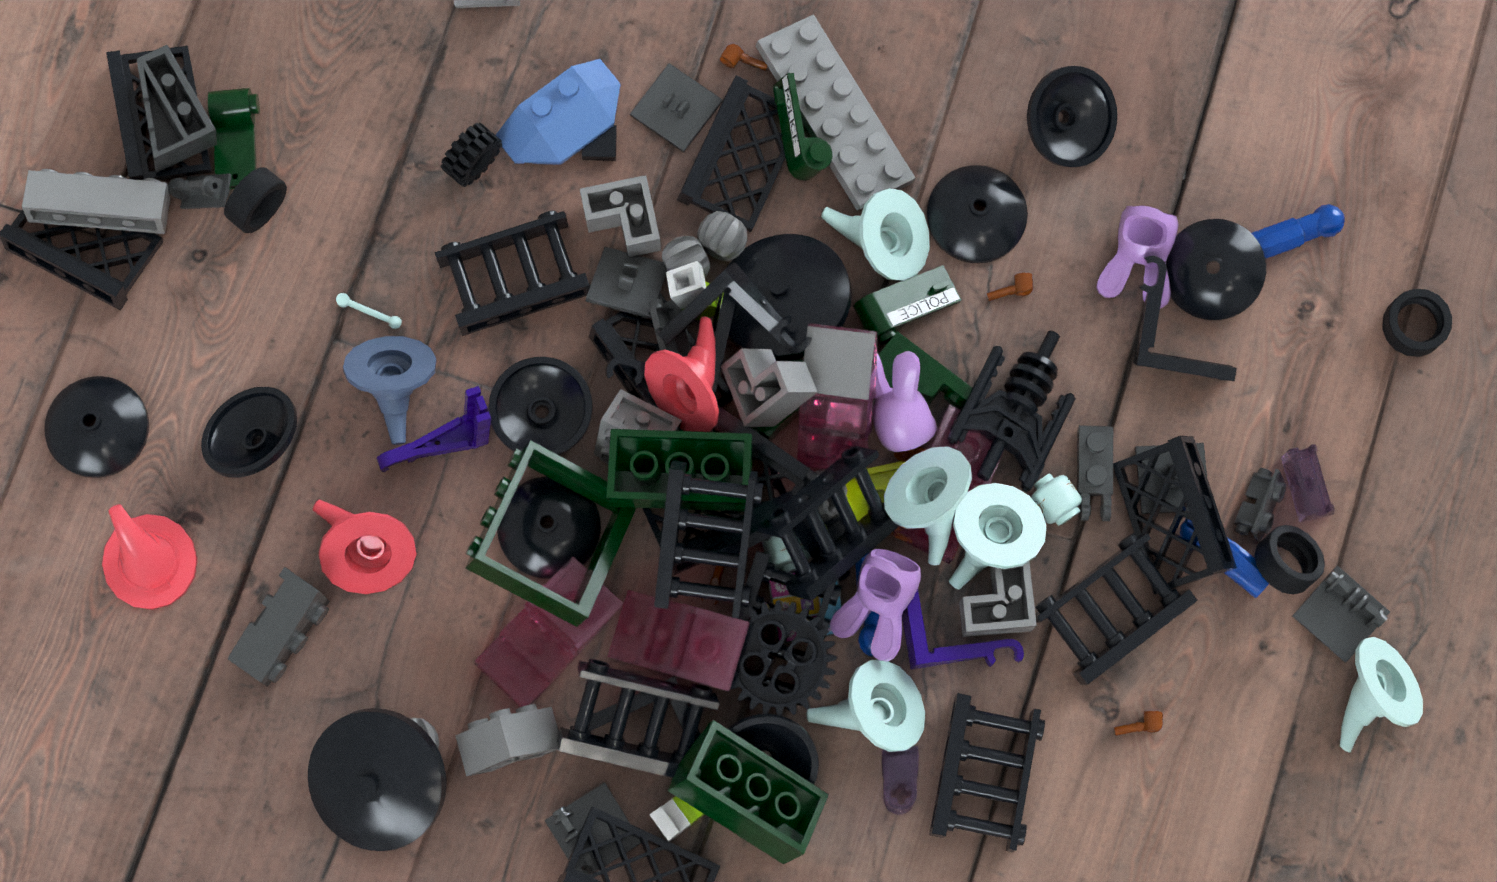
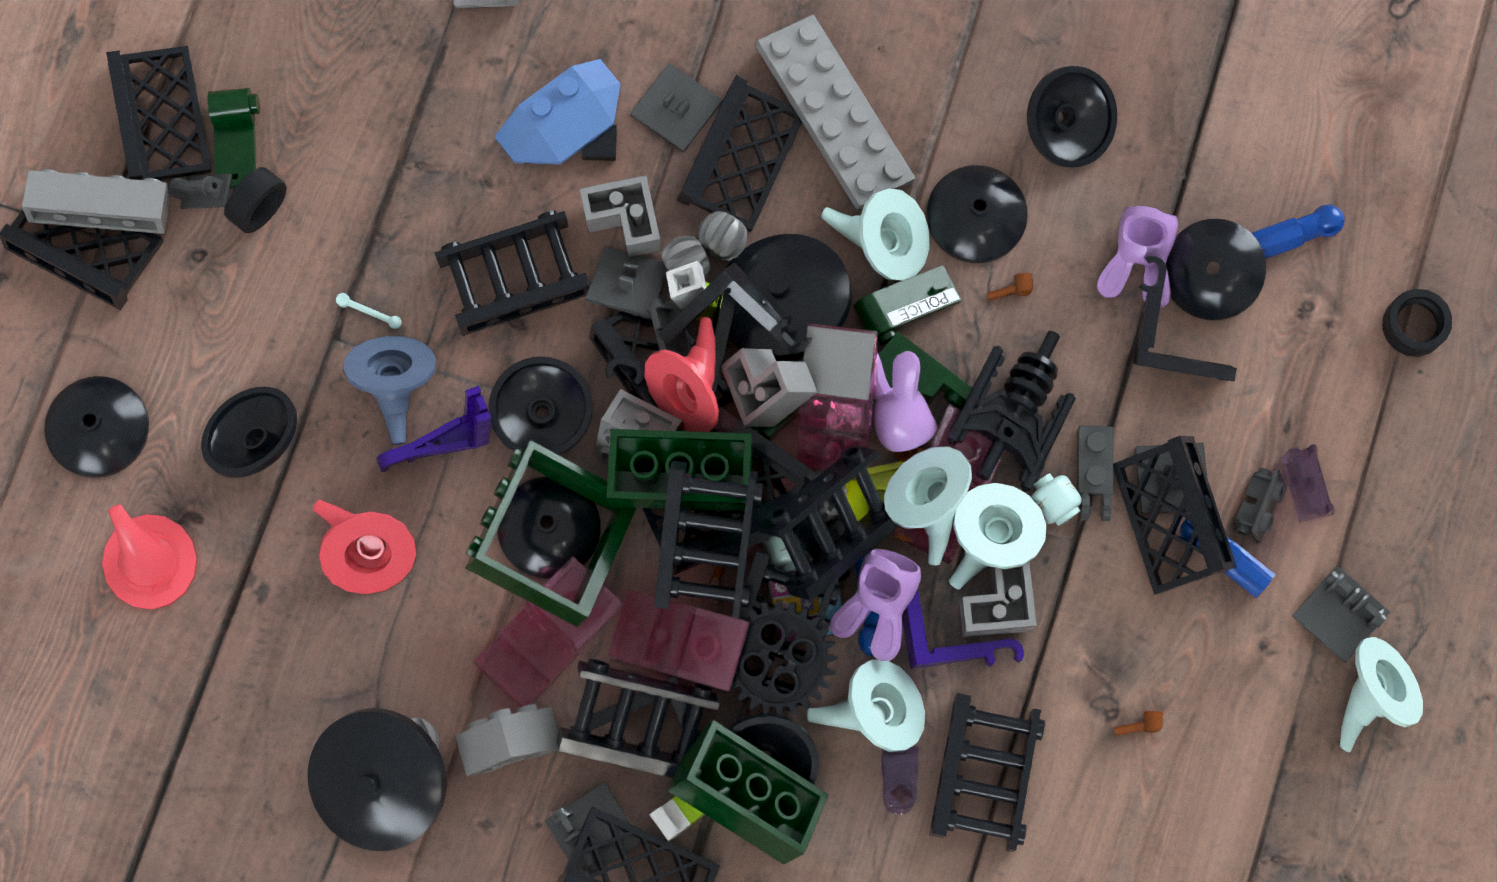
(173, 111): dark grey wedge -> none
(279, 629): dark grey wedge -> none
(471, 154): black tyre -> none
(734, 54): dark orange hand -> none
(803, 155): dark green door -> none
(1117, 642): black fence -> none
(1302, 547): black tyre -> none

